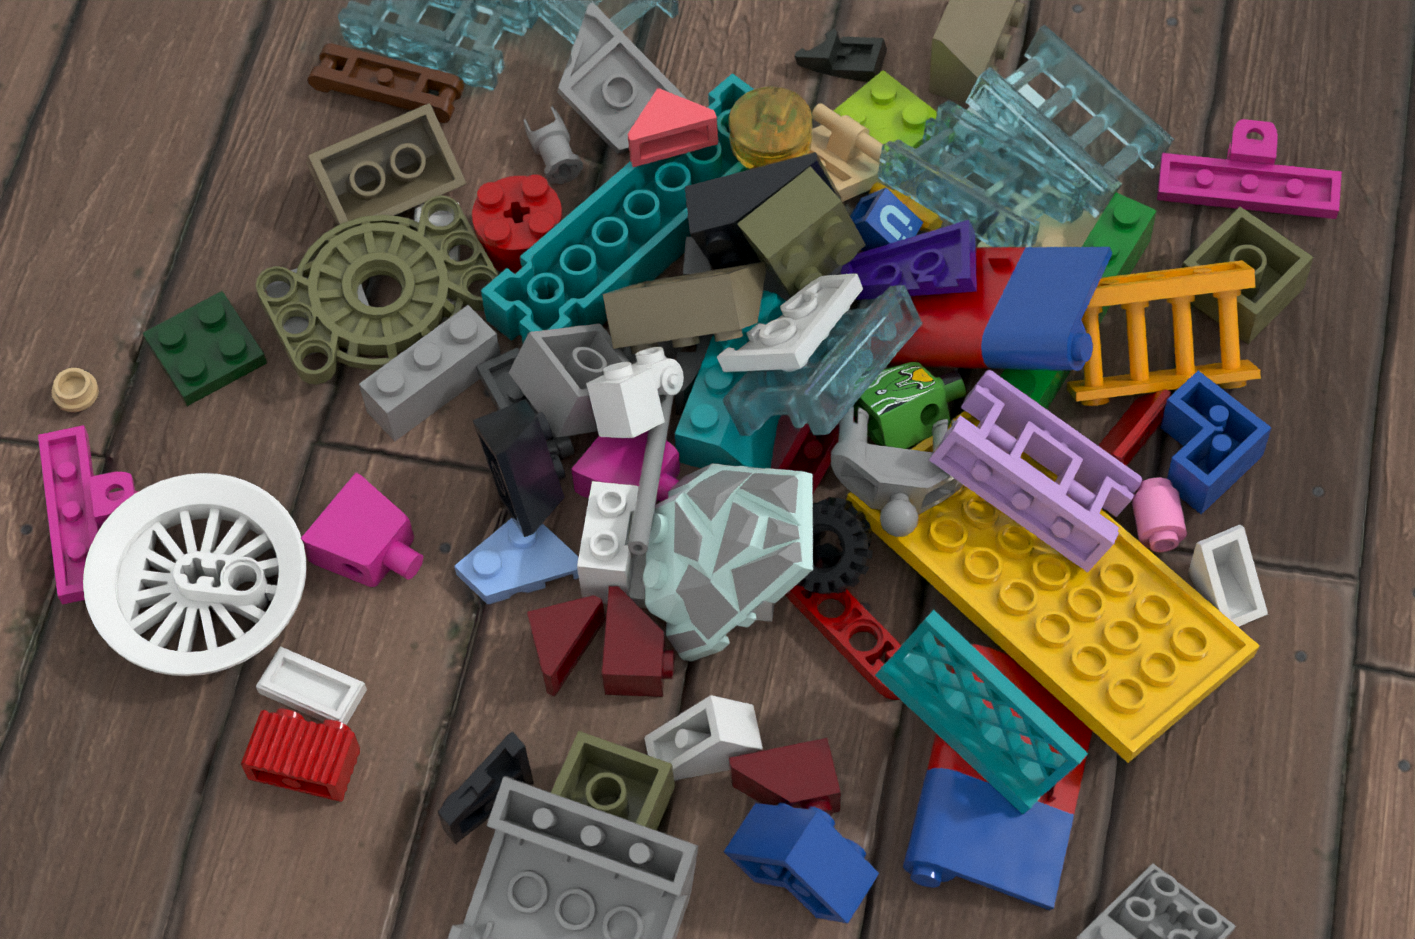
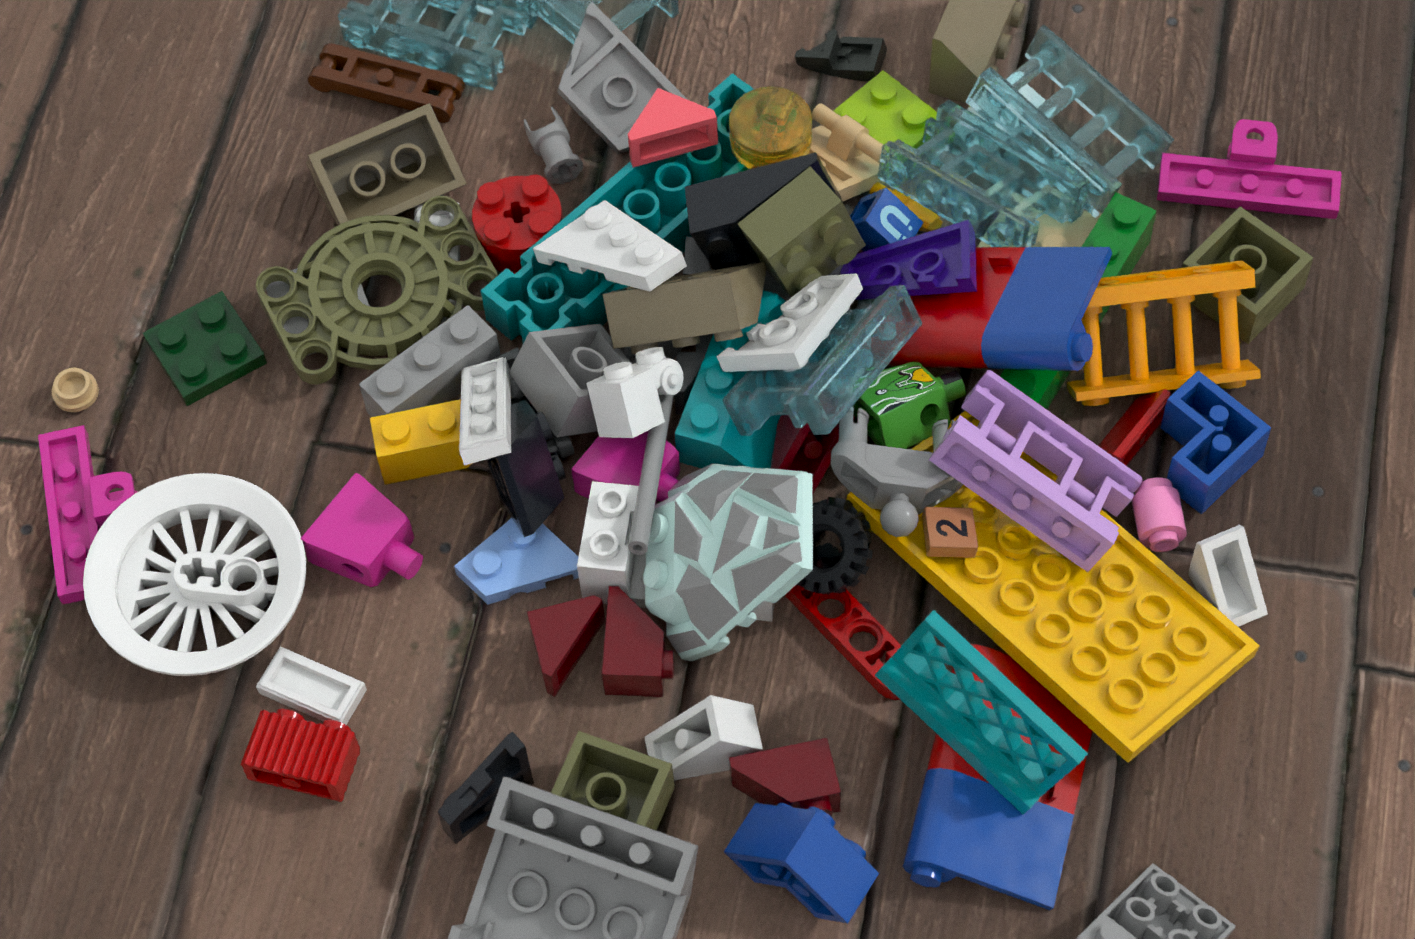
(418, 442): none -> yellow hinge
(485, 411): none -> white tile
(613, 245): none -> white wing
(949, 532): none -> nougat tile

